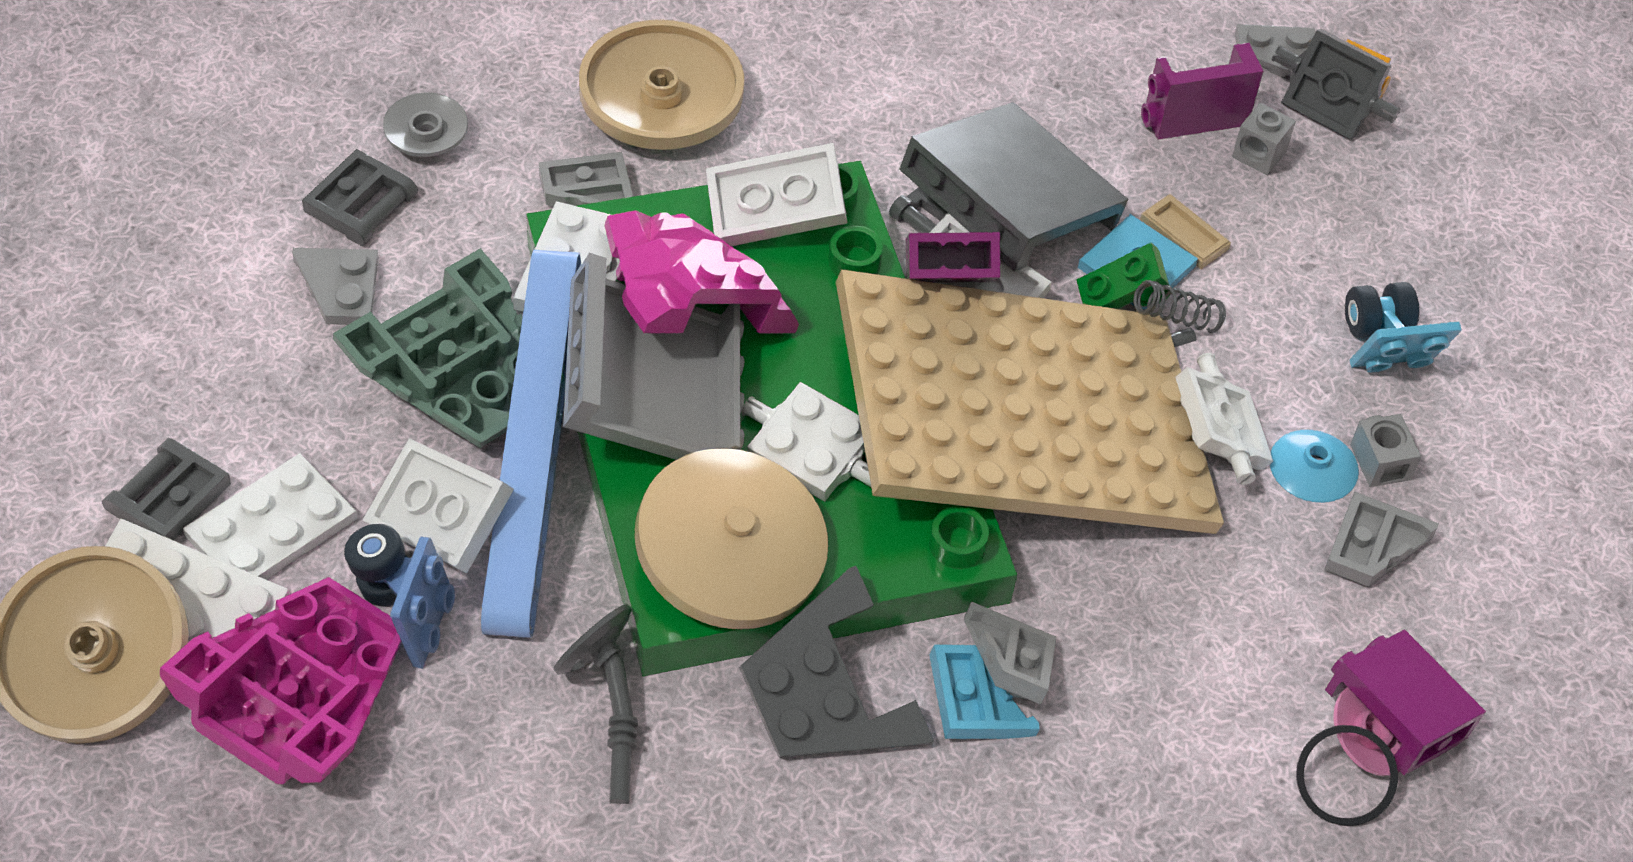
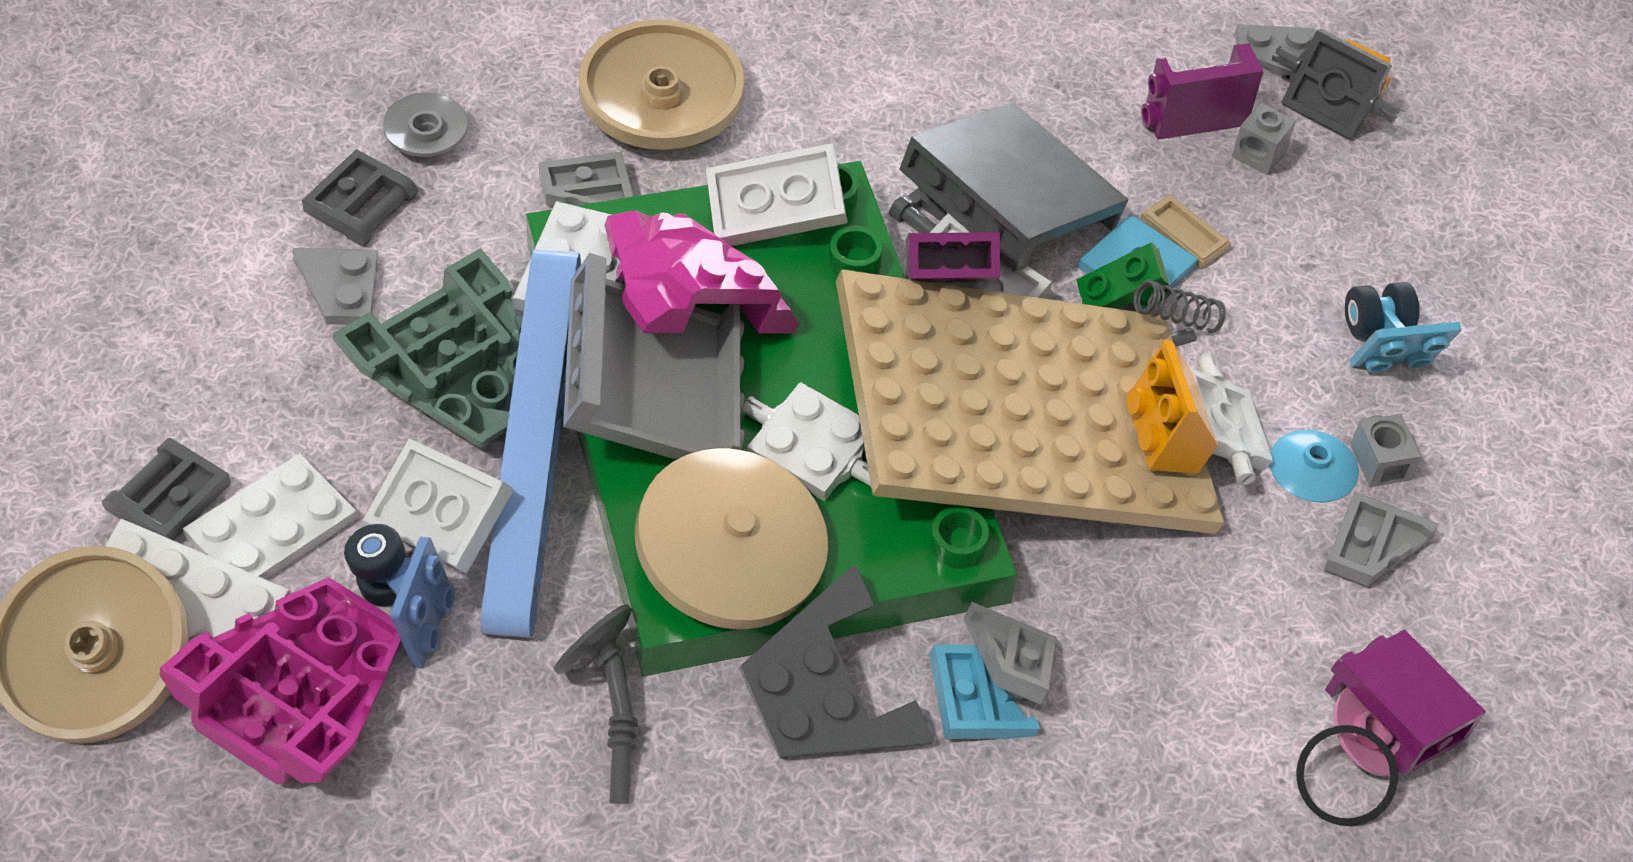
(1171, 414): none -> light orange slope

